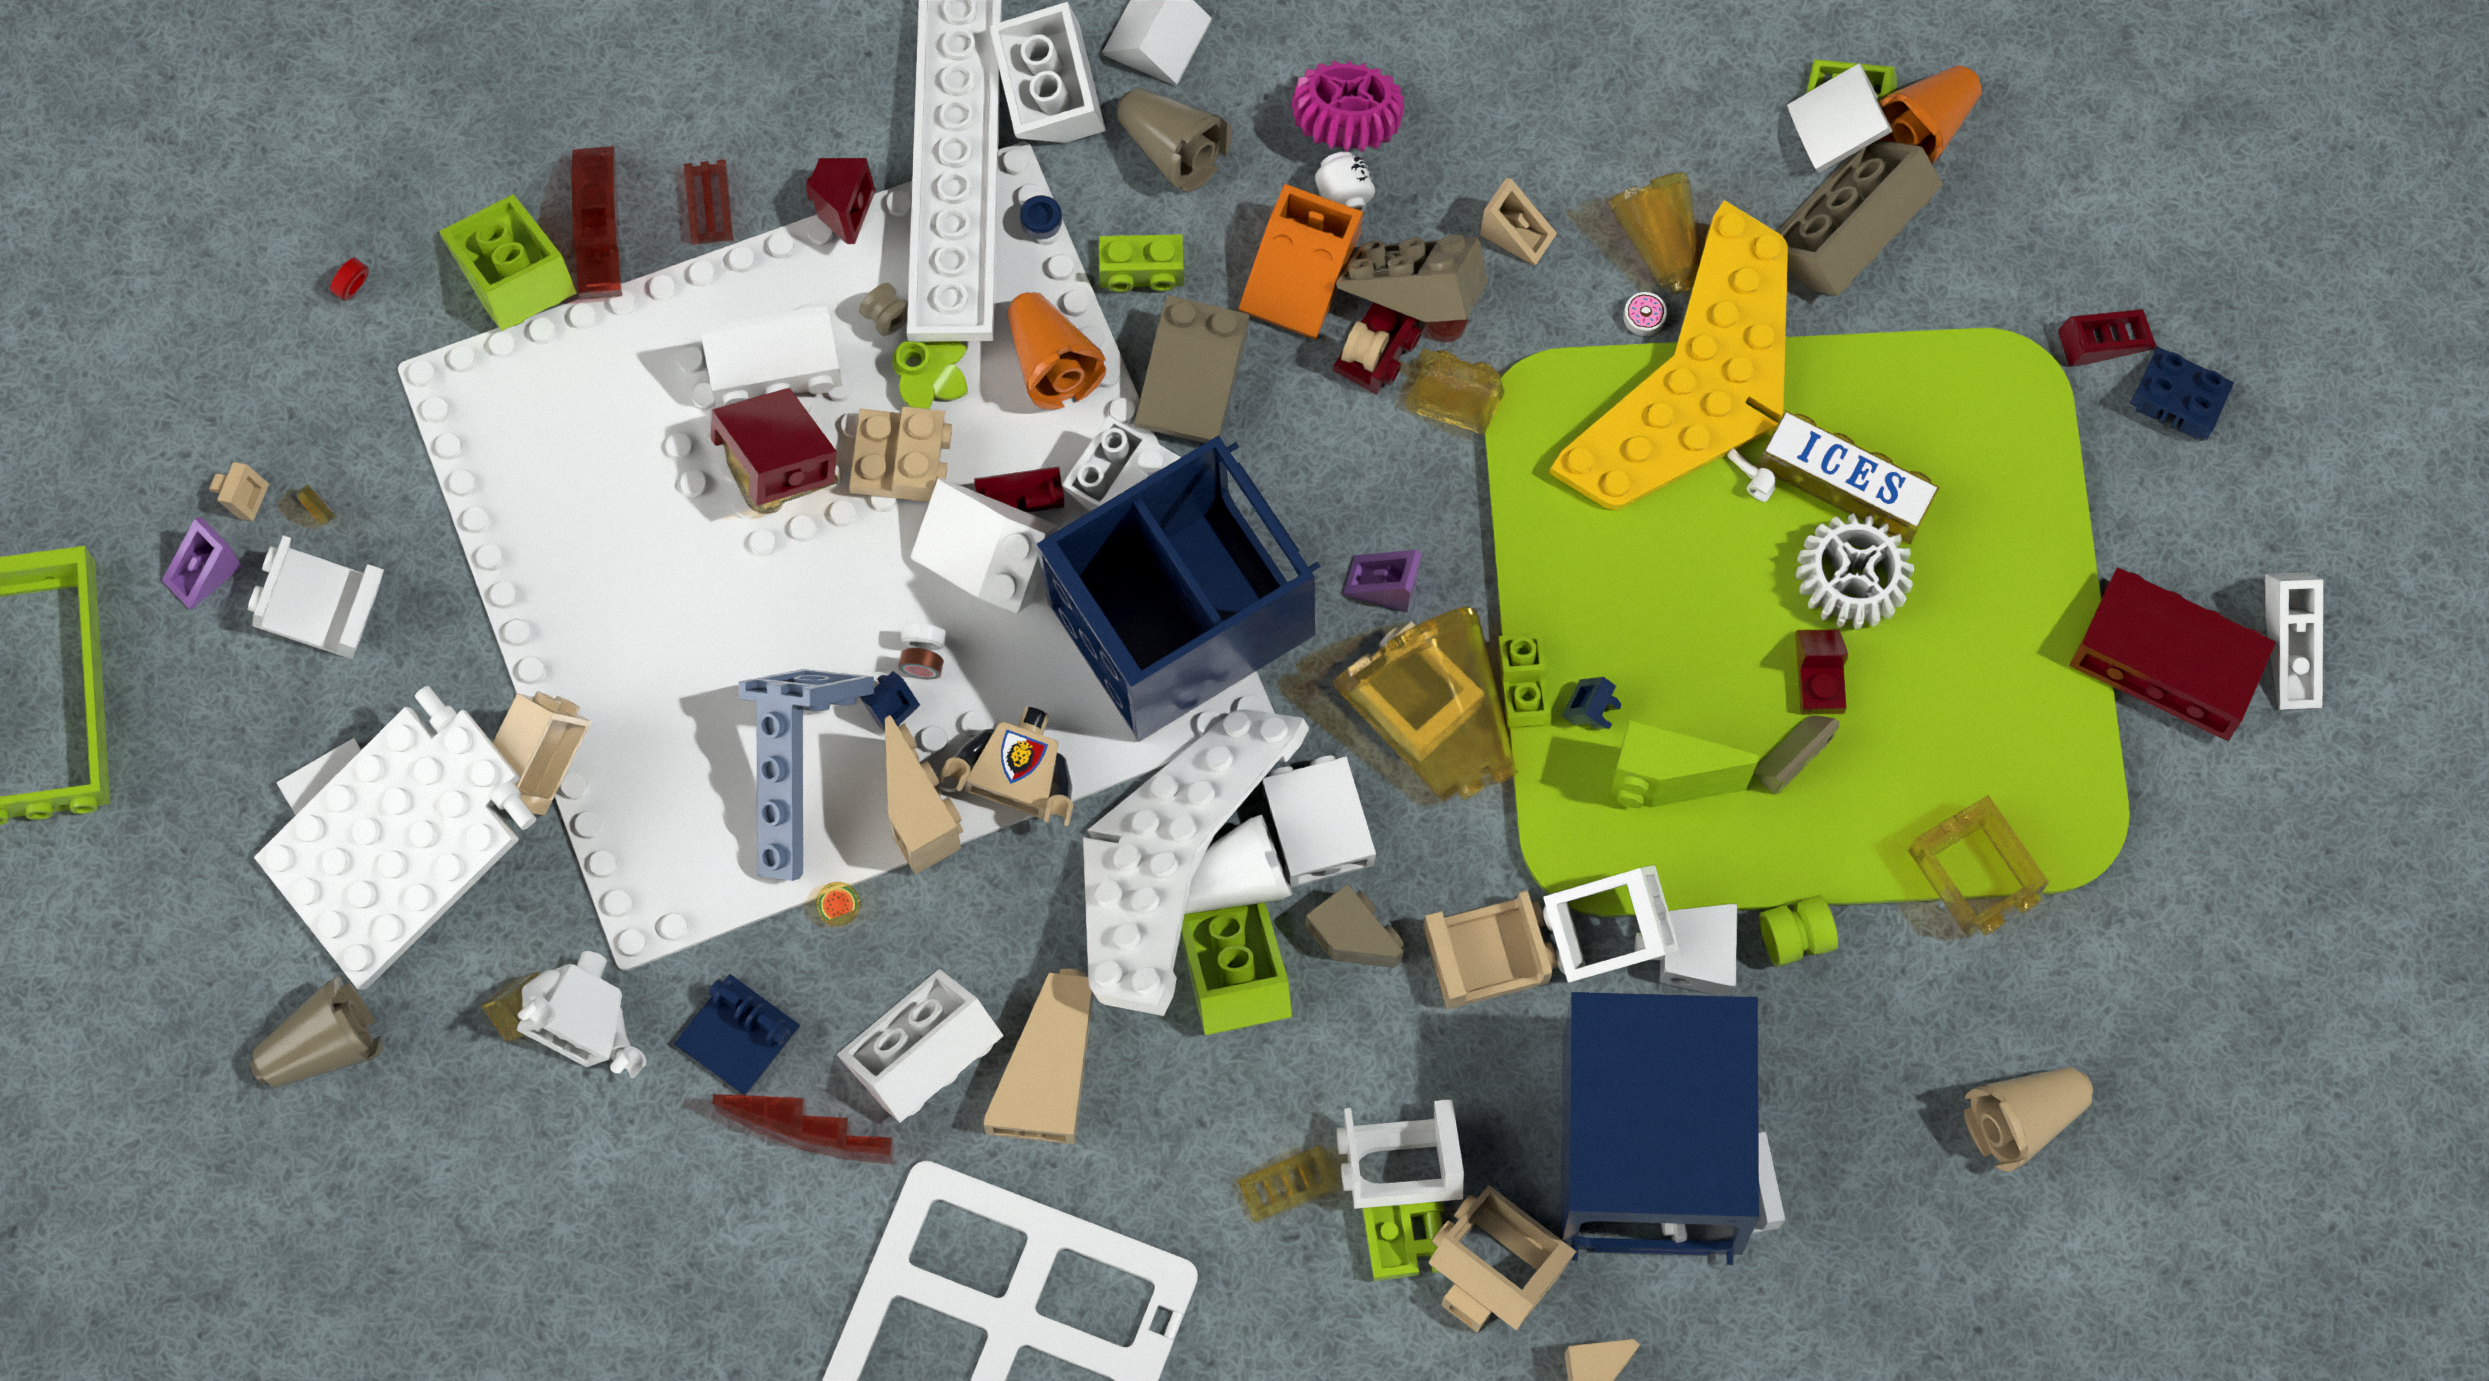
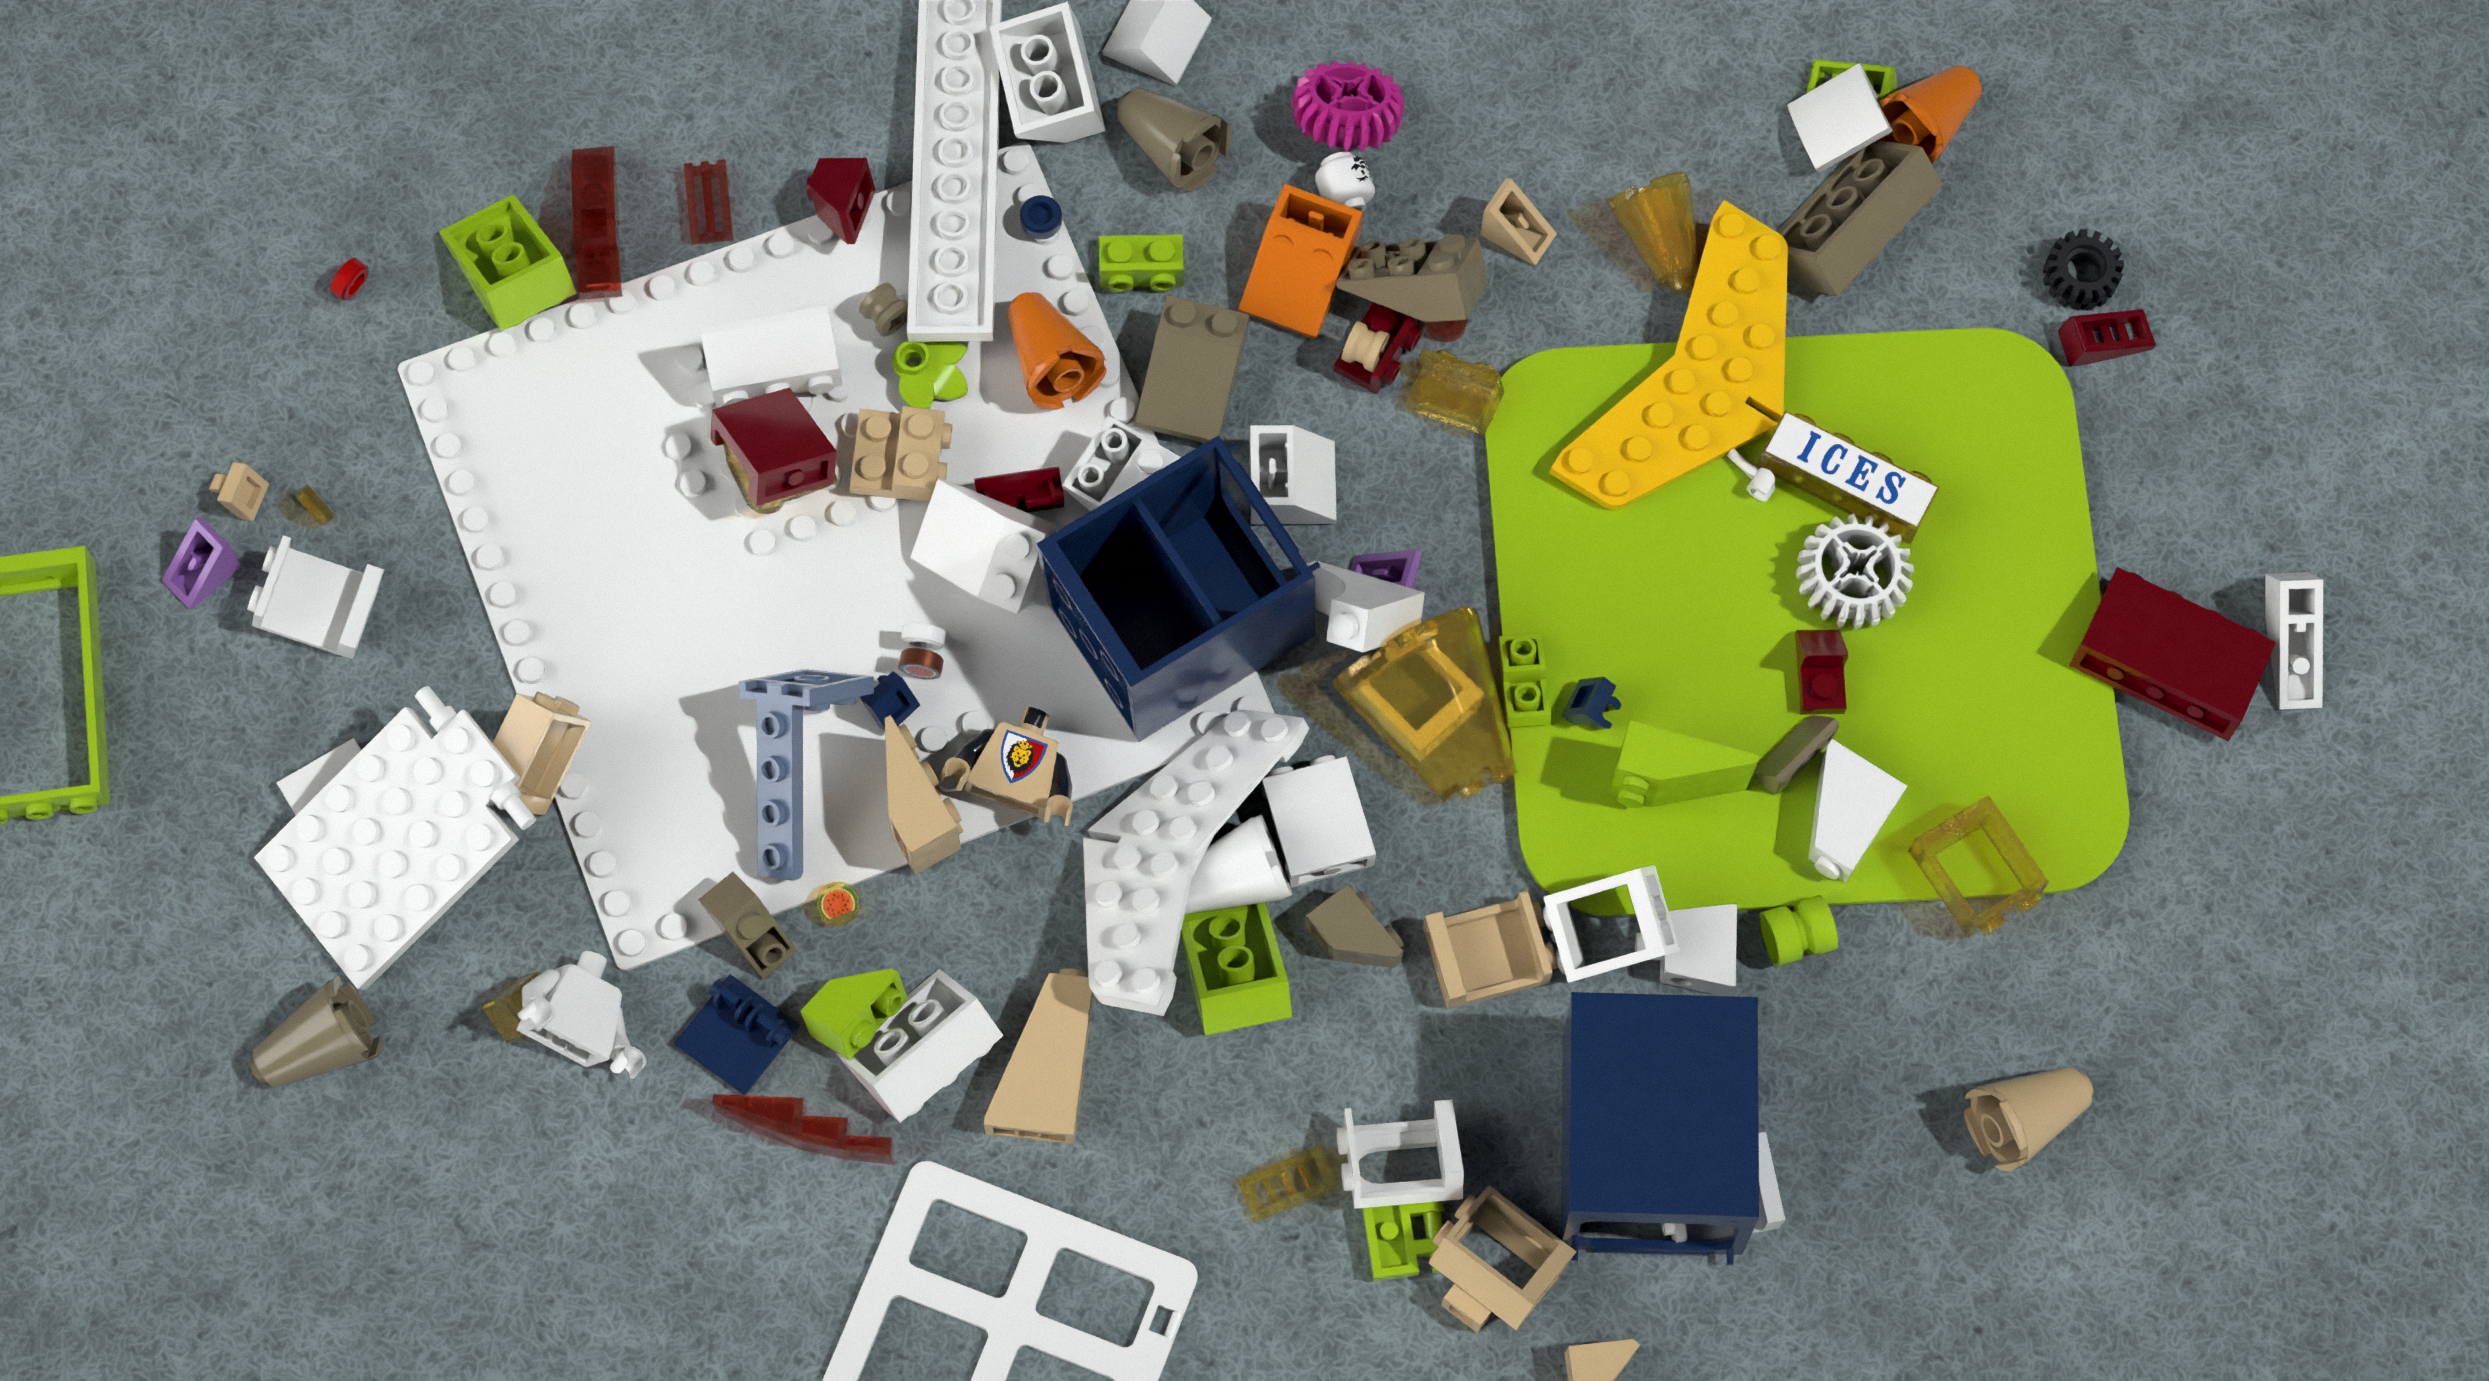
(748, 924): none -> dark tan slope
(853, 1009): none -> lime slope
(1293, 474): none -> white slope
(1363, 608): none -> white arch
(1645, 314): tile -> none
(1849, 810): none -> white slope
(2089, 248): none -> black tyre
(2184, 391): dark blue hinge -> none

